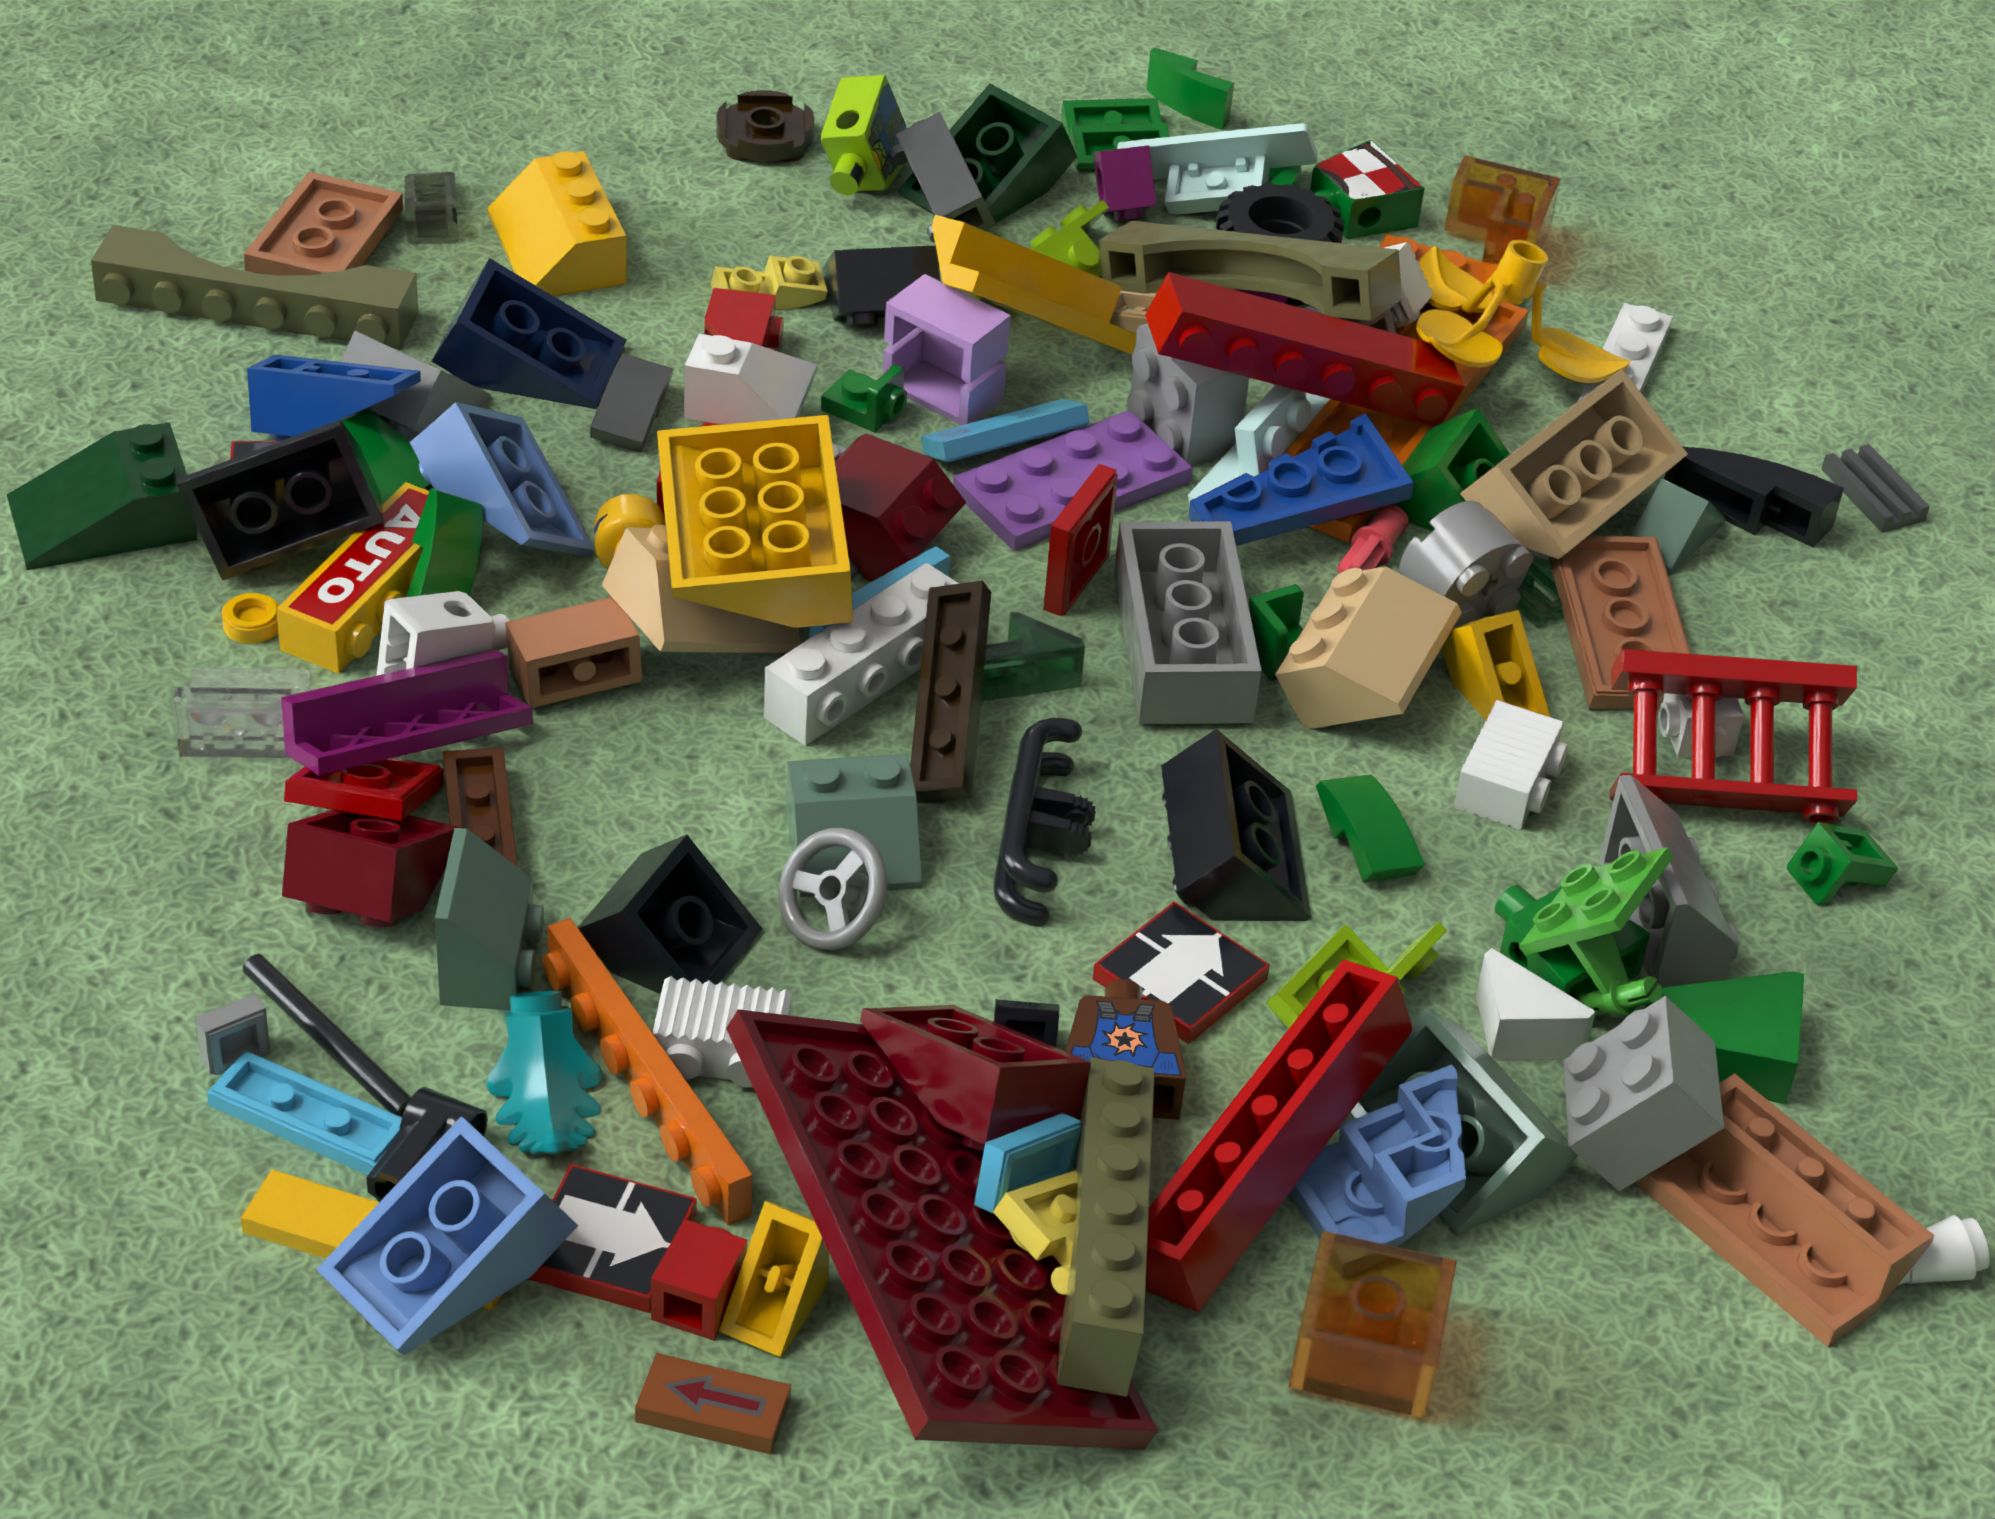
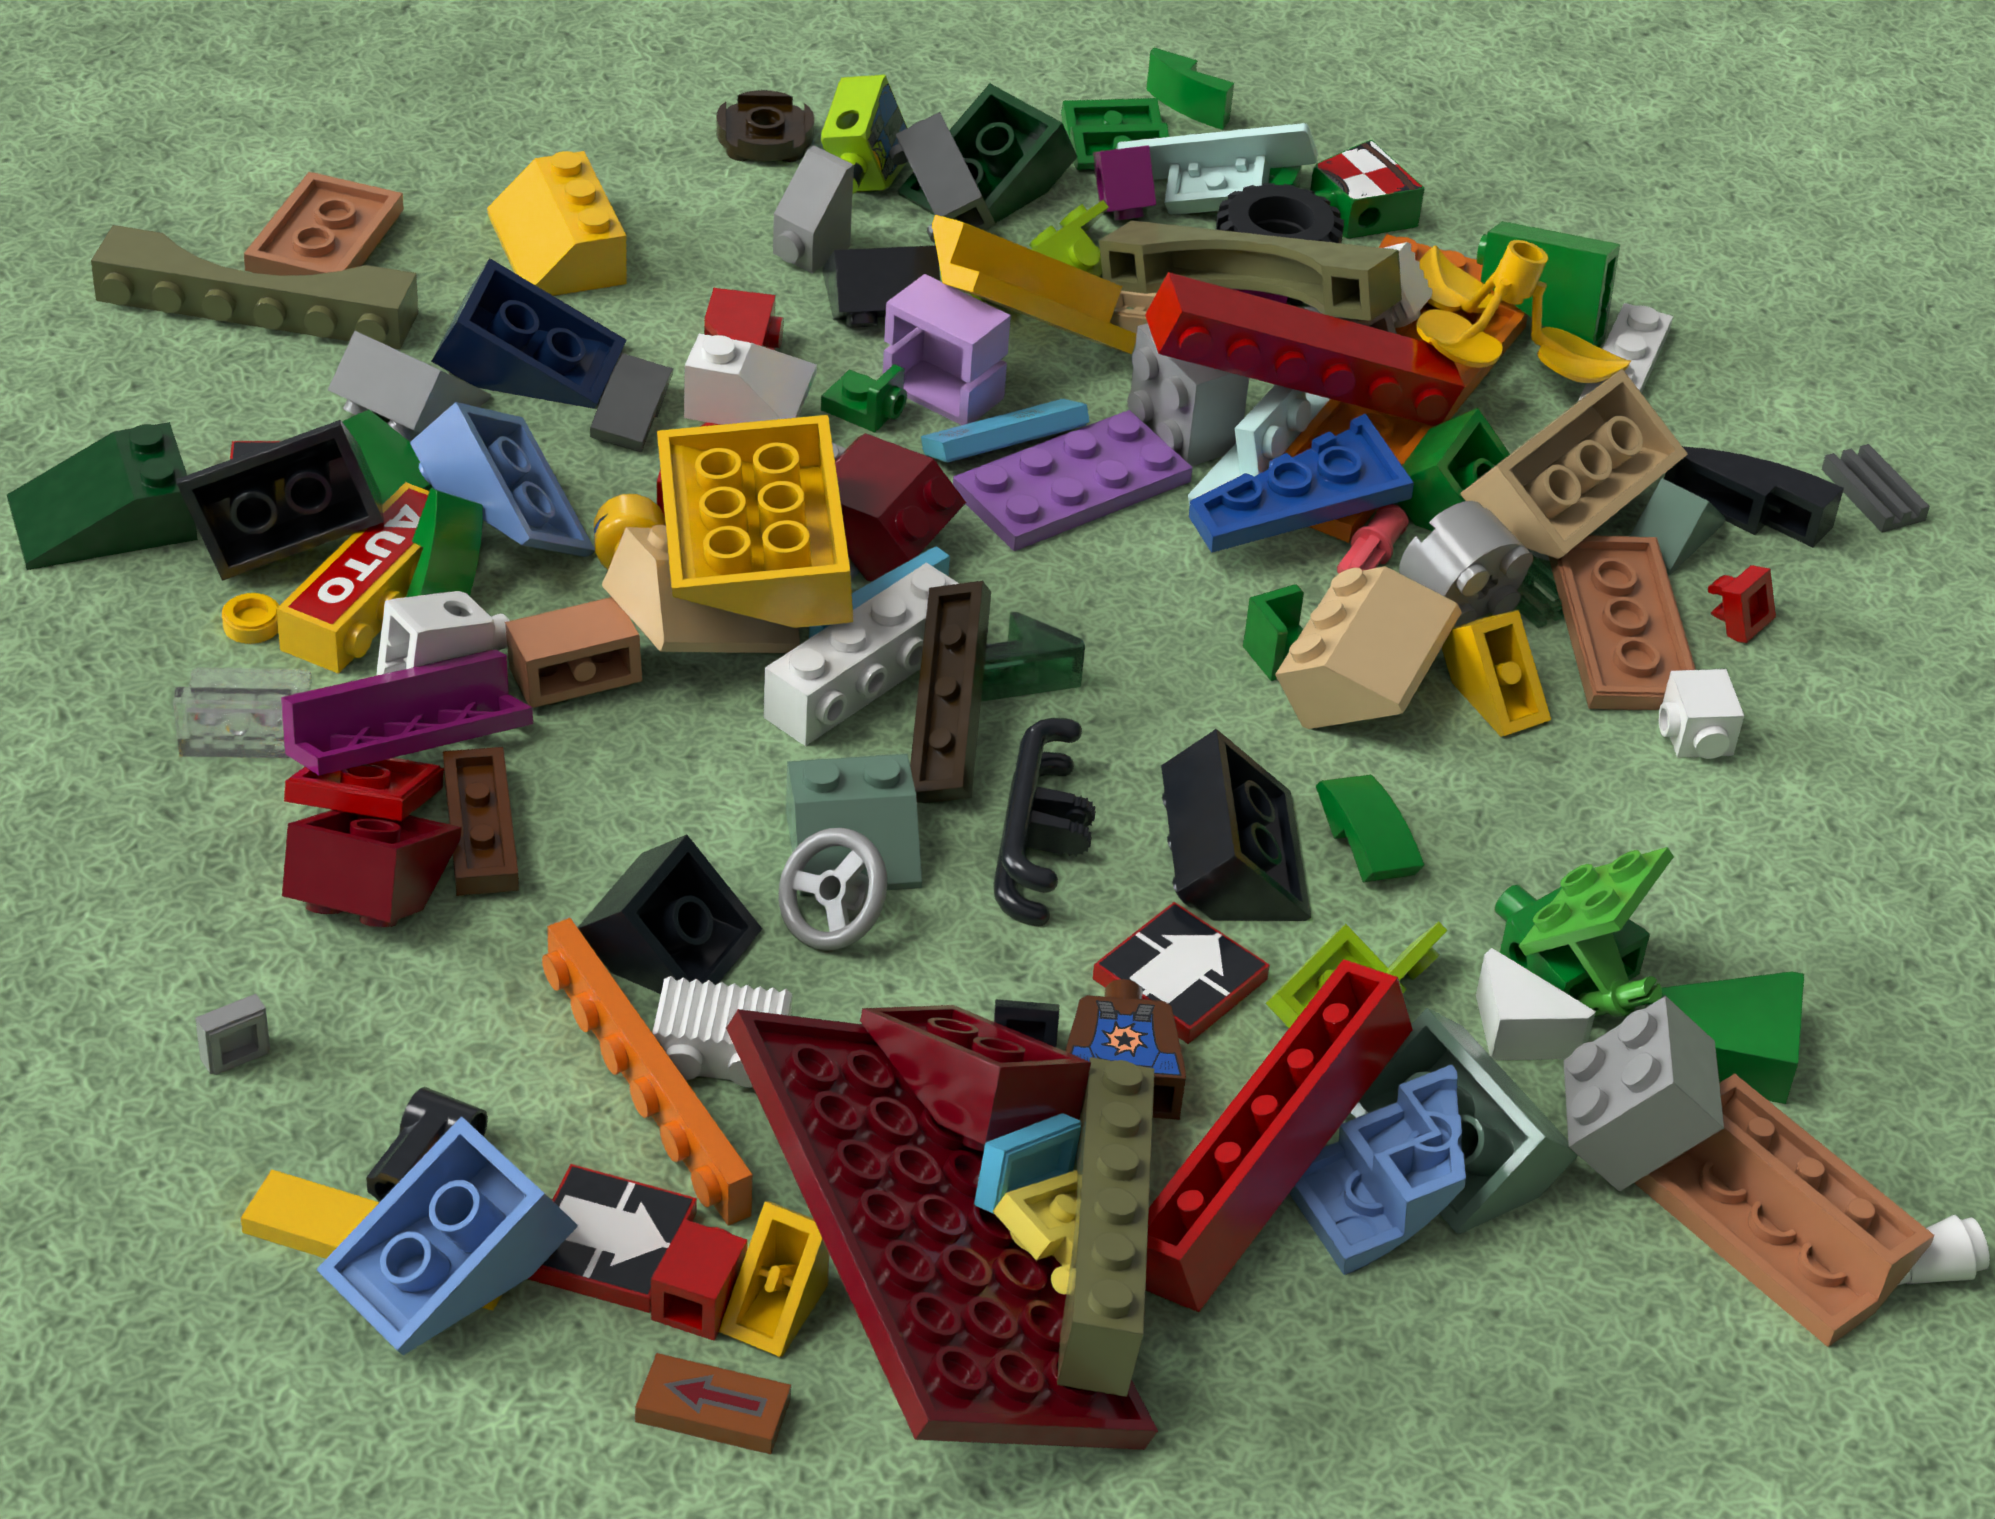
(305, 393): blue slope -> none
(305, 1112): medium azure tile -> none
(327, 1034): black piece -> none
(434, 214): clear smoke slope -> none
(484, 926): sand green slope -> none
(544, 1077): teal plant -> none
(792, 279): light yellow slope -> none
(815, 211): none -> light grey slope
(1080, 540): red tile -> none
(1186, 623): light grey brick -> none
(1373, 1324): clear orange brick -> none
(1501, 205): clear orange brick -> none
(1510, 765): white brick -> none
(1576, 275): none -> green slope
(1682, 909): light grey slope -> none
(1746, 602): none -> red tile
(1762, 686): red fence -> none
(1838, 856): green bracket -> none

